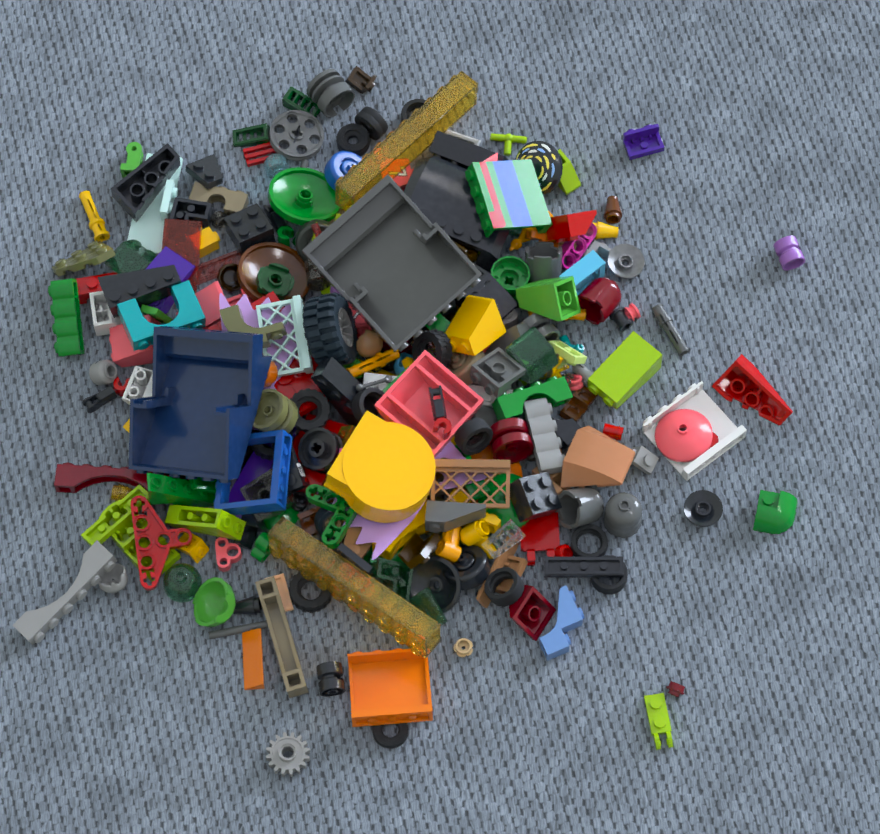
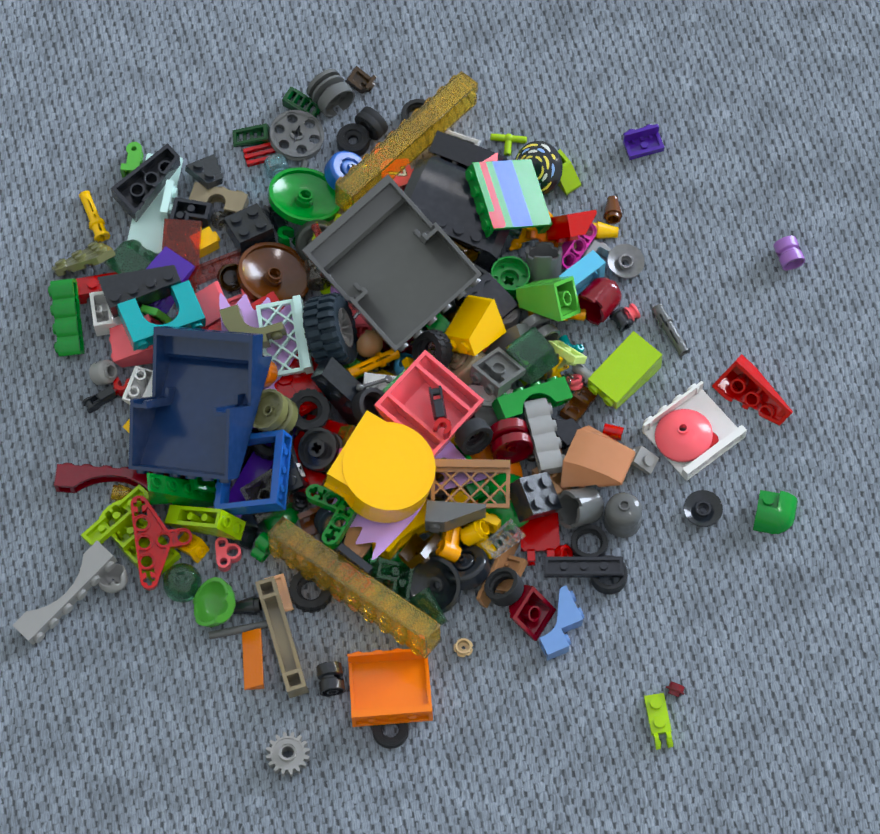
(284, 279): dark green plate -> none

